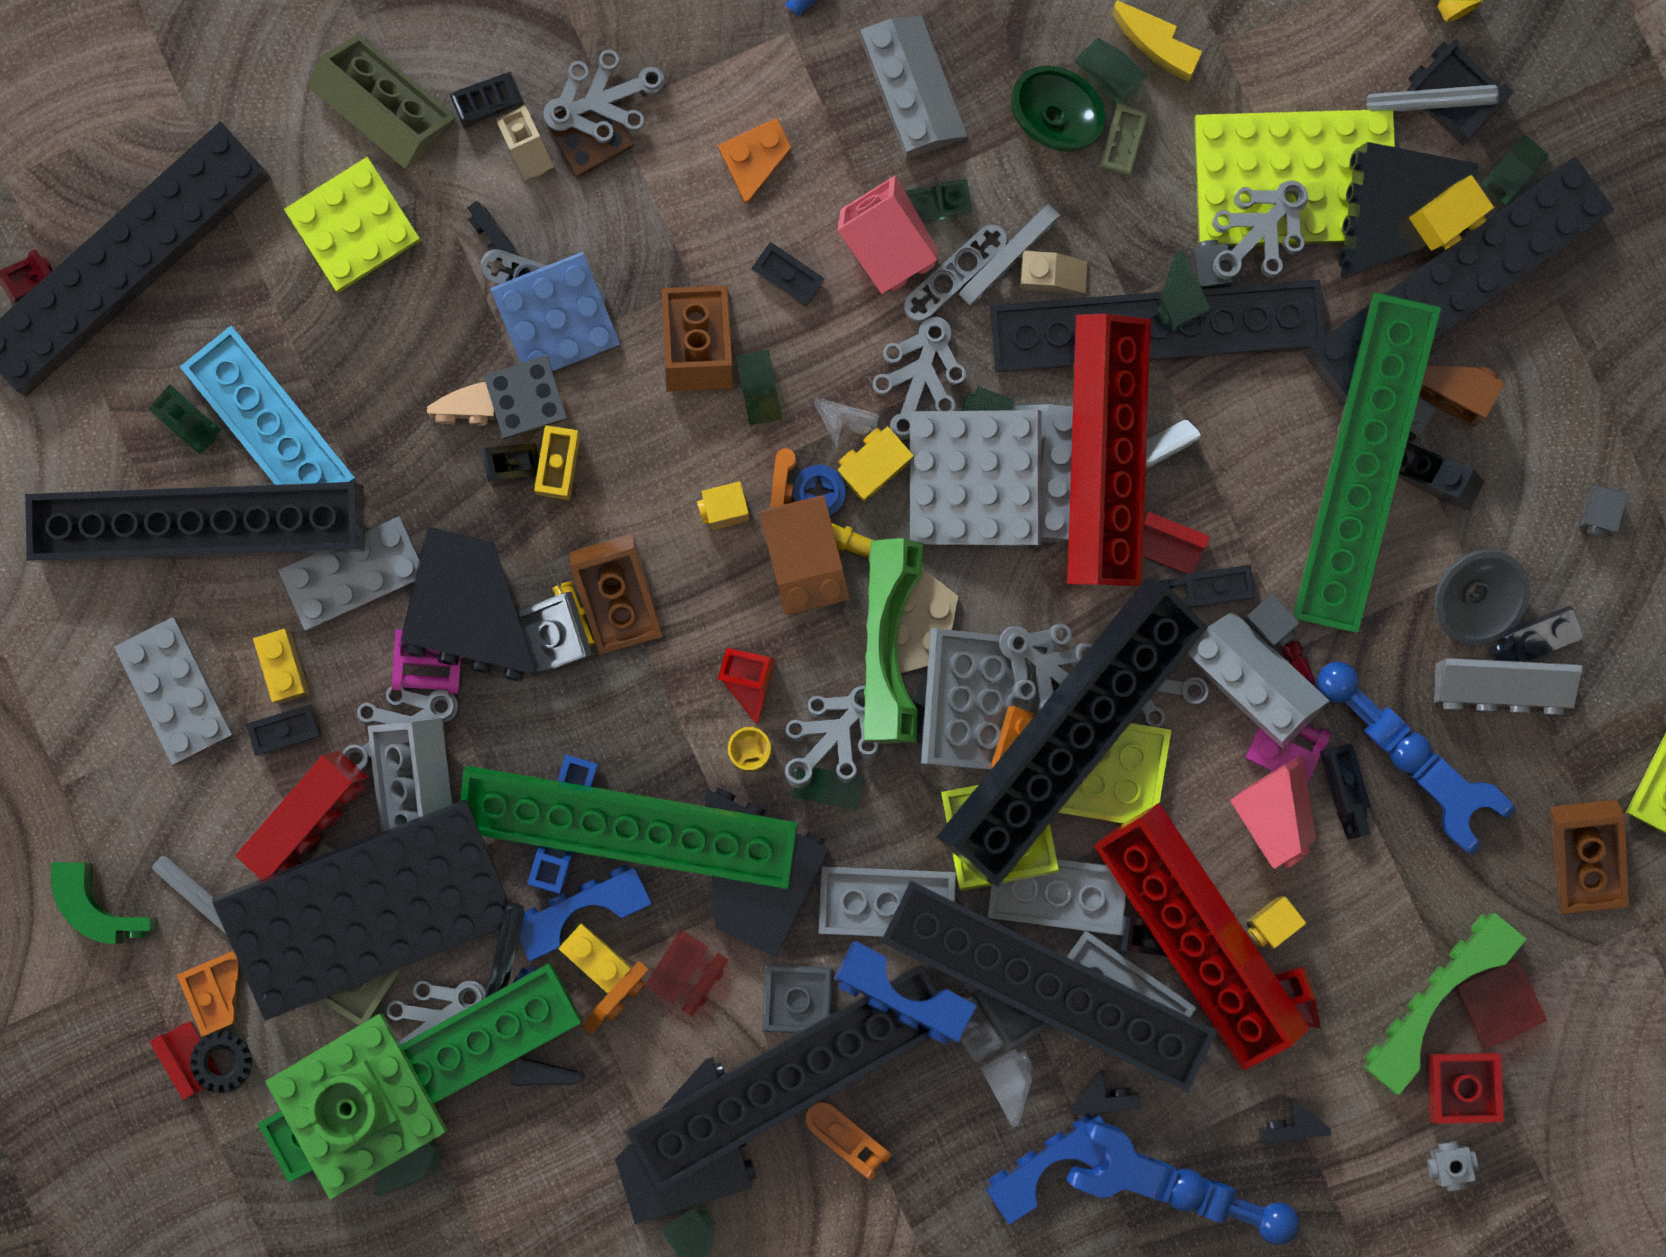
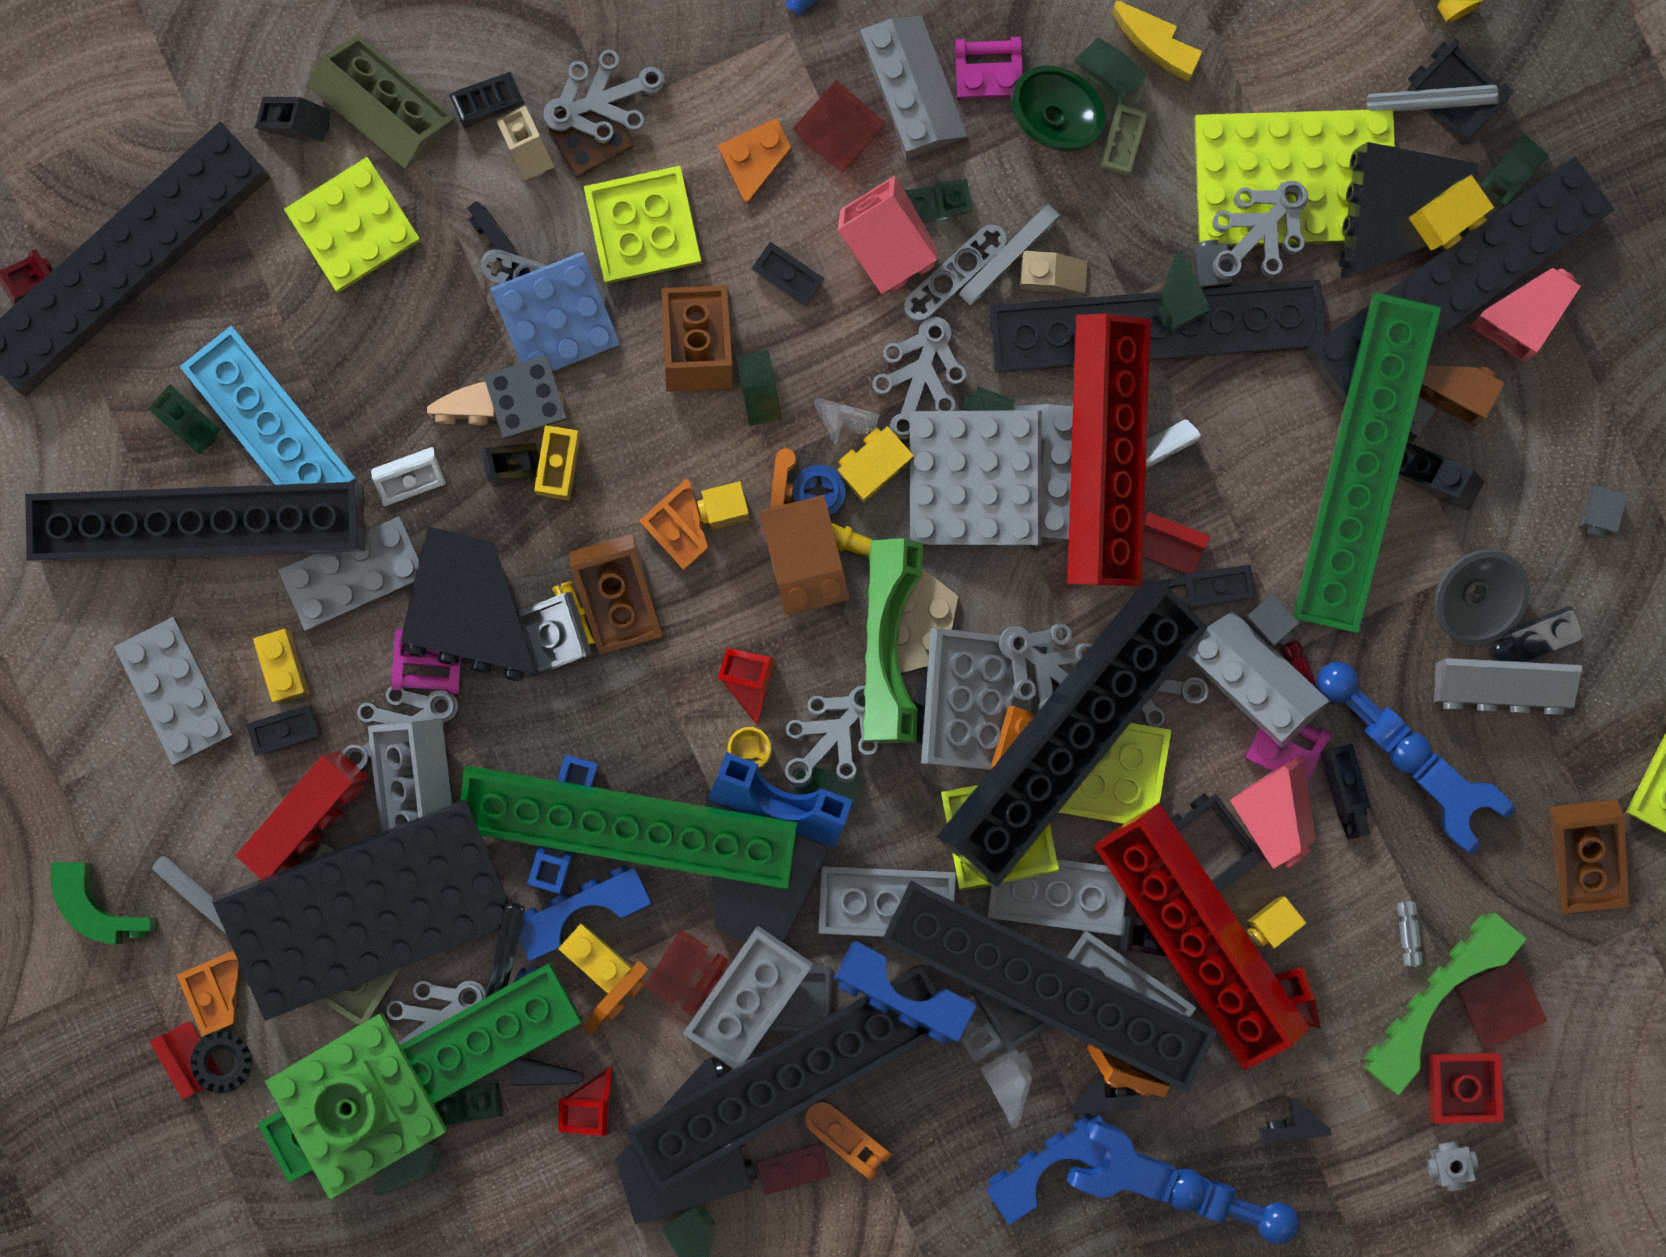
(293, 118): none -> black slope
(408, 476): none -> white slope
(471, 1104): none -> clear green slope
(588, 1107): none -> red slope
(642, 224): none -> neon yellow plate
(678, 526): none -> orange wing
(746, 791): none -> blue arch
(748, 998): none -> light grey plate
(793, 1169): none -> dark red plate
(839, 126): none -> clear red plate
(987, 79): none -> dark pink plate
(1120, 1074): none -> orange wing
(1243, 864): none -> black window
(1409, 934): none -> light grey axle
(1528, 315): none -> coral slope

